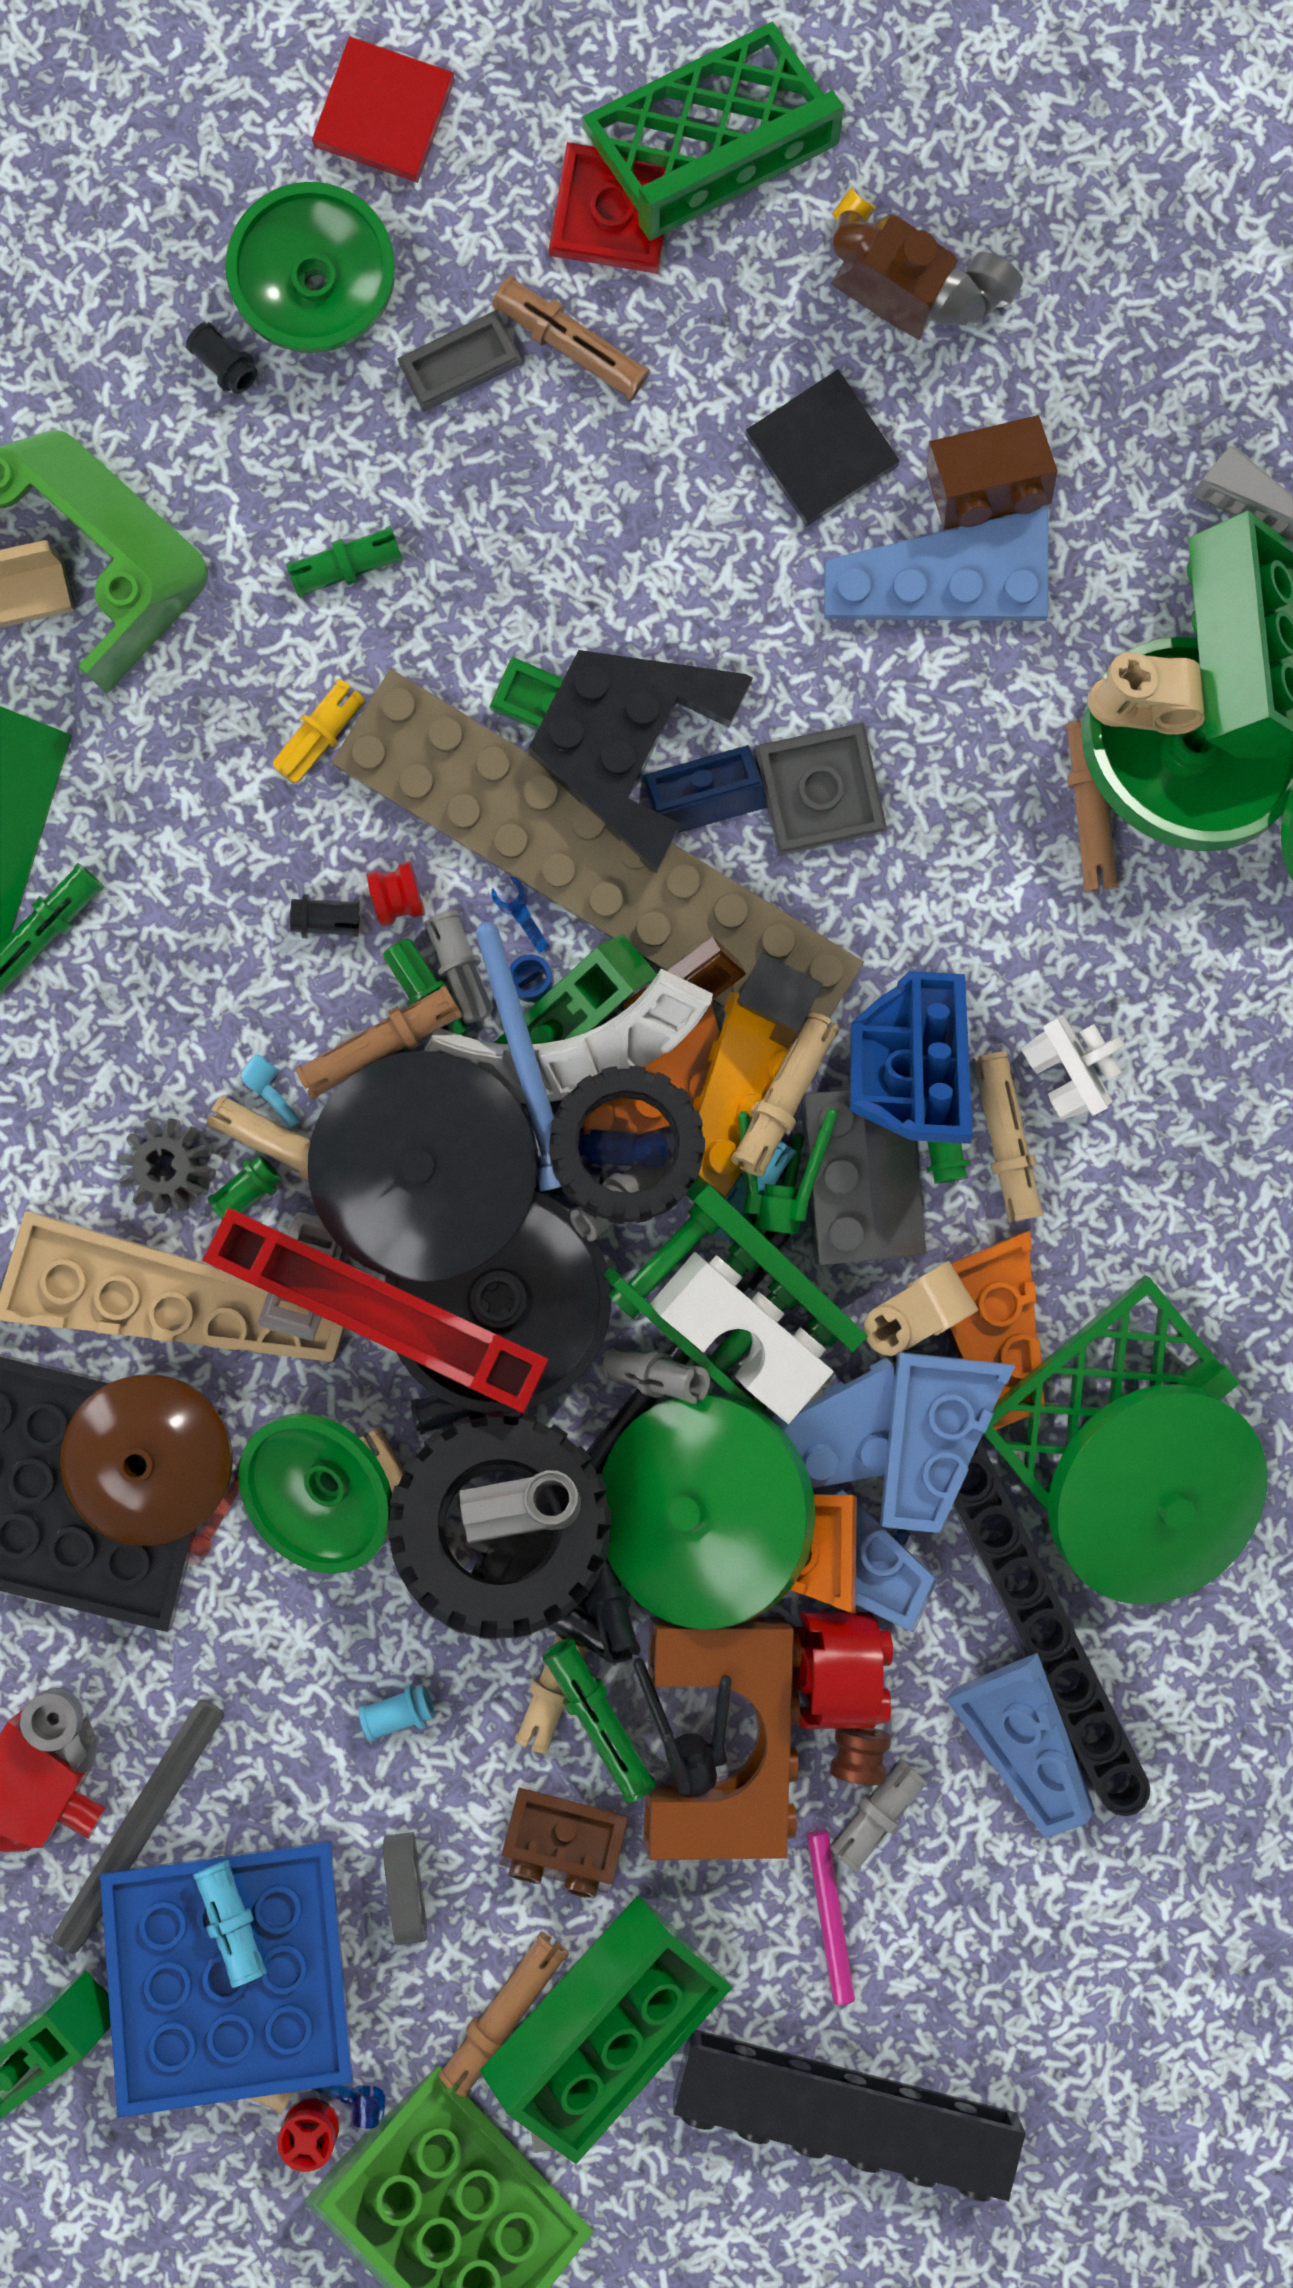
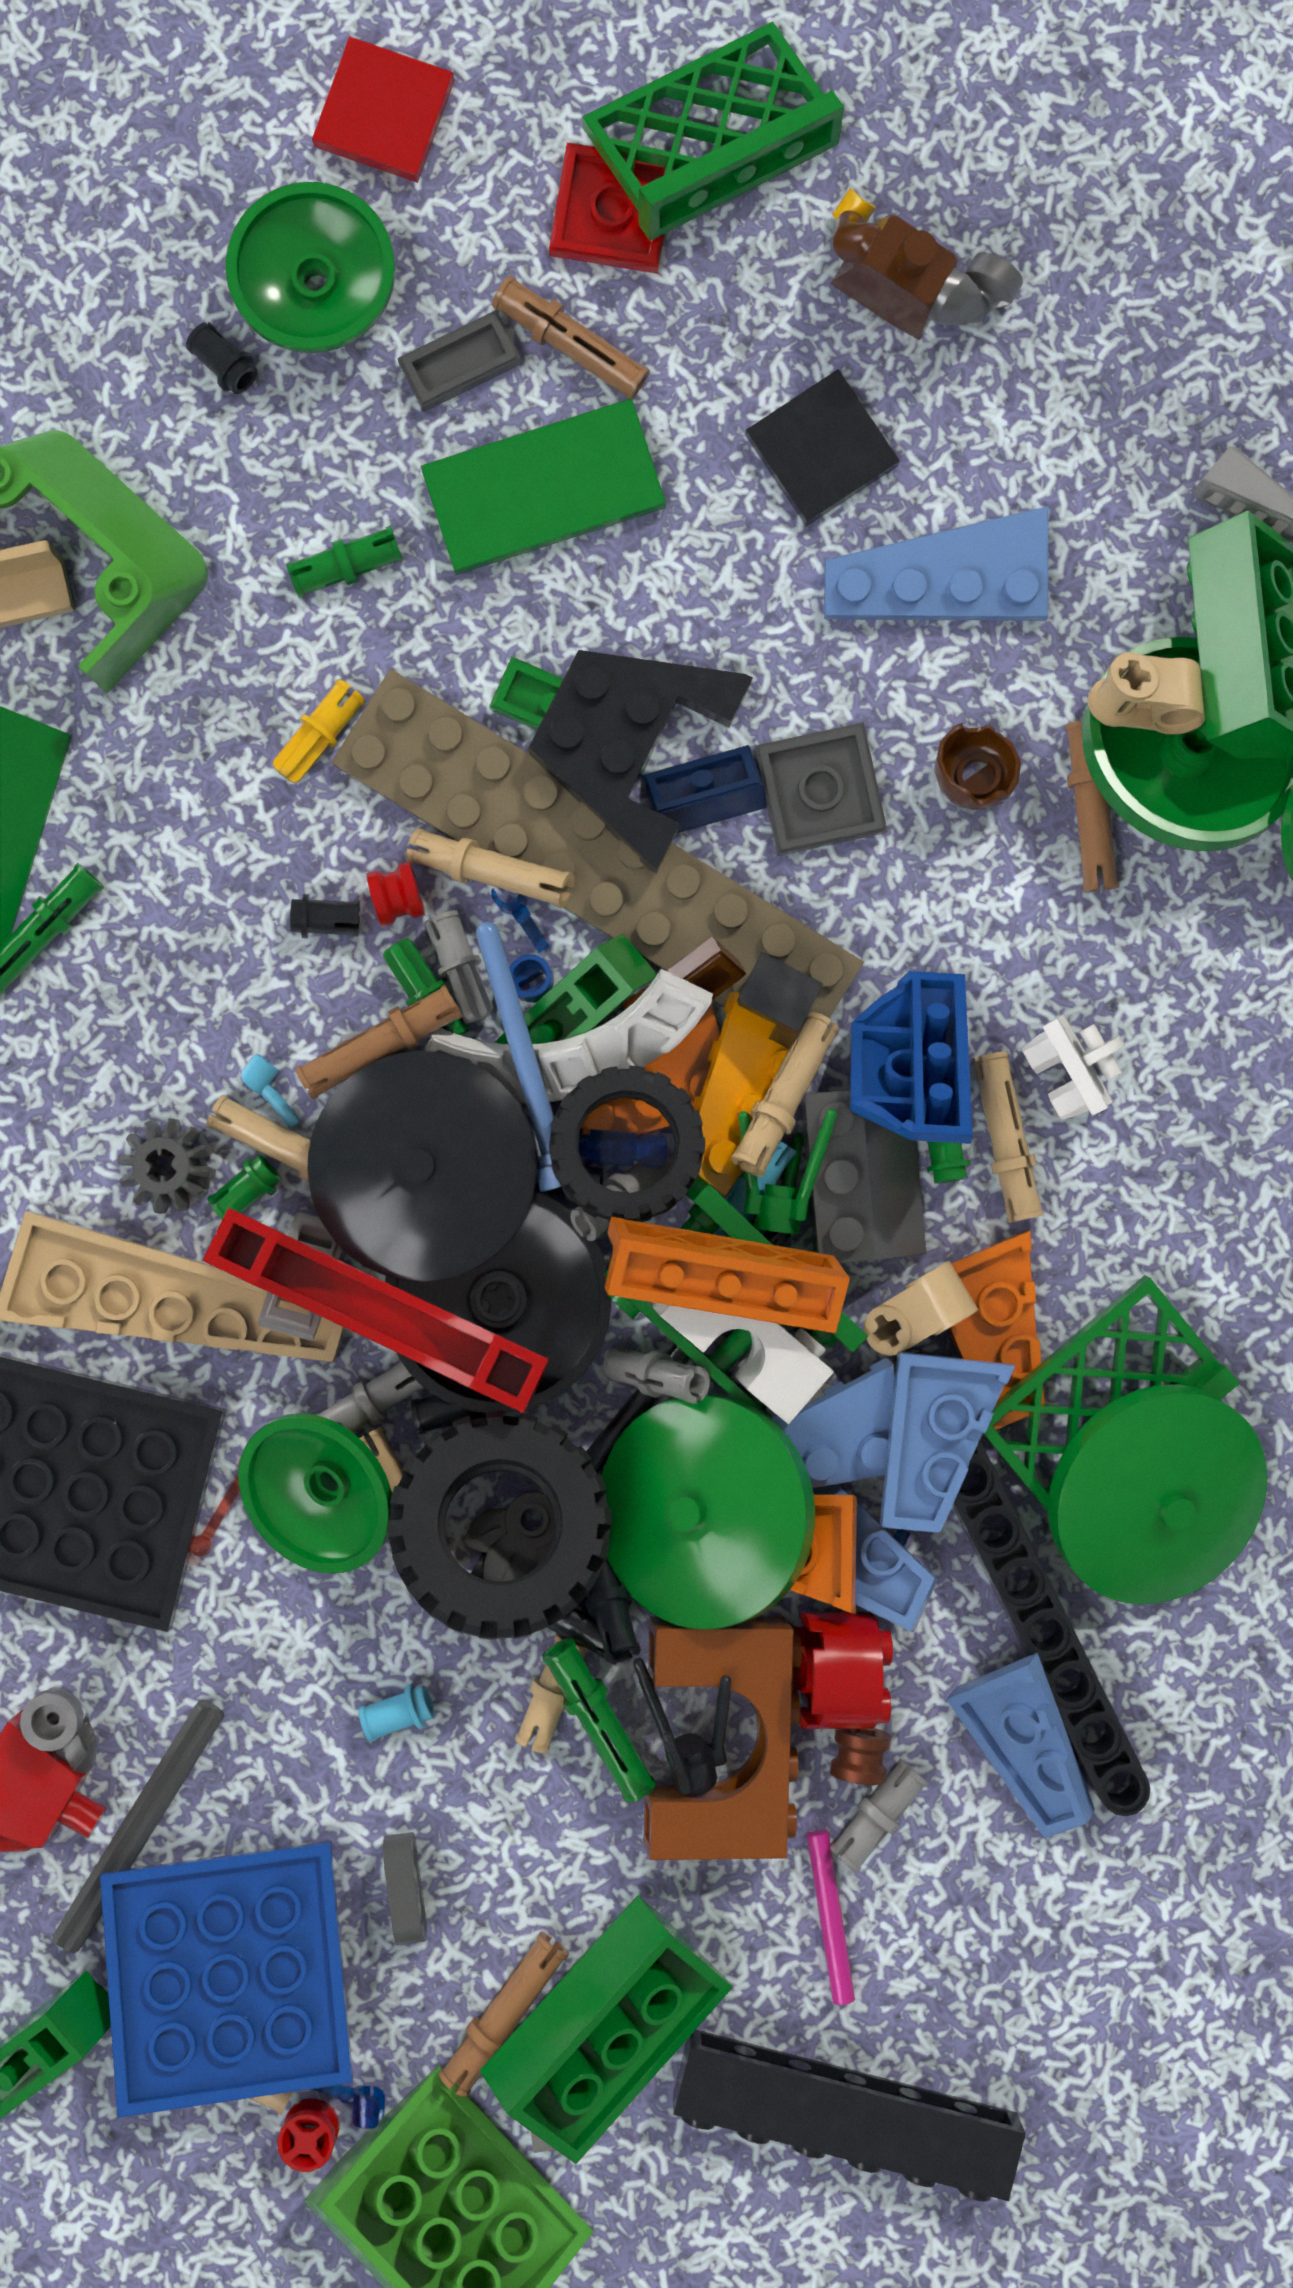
(183, 1450): reddish brown dish -> none
(230, 1923): medium azure pin -> none
(373, 1398): none -> light grey pin
(469, 862): none -> tan pin
(512, 1507): light grey piece -> none
(543, 486): none -> green tile
(563, 1843): reddish brown bracket -> none
(725, 1275): none -> orange fence
(990, 784): none -> reddish brown hair
(991, 472): reddish brown brick -> none

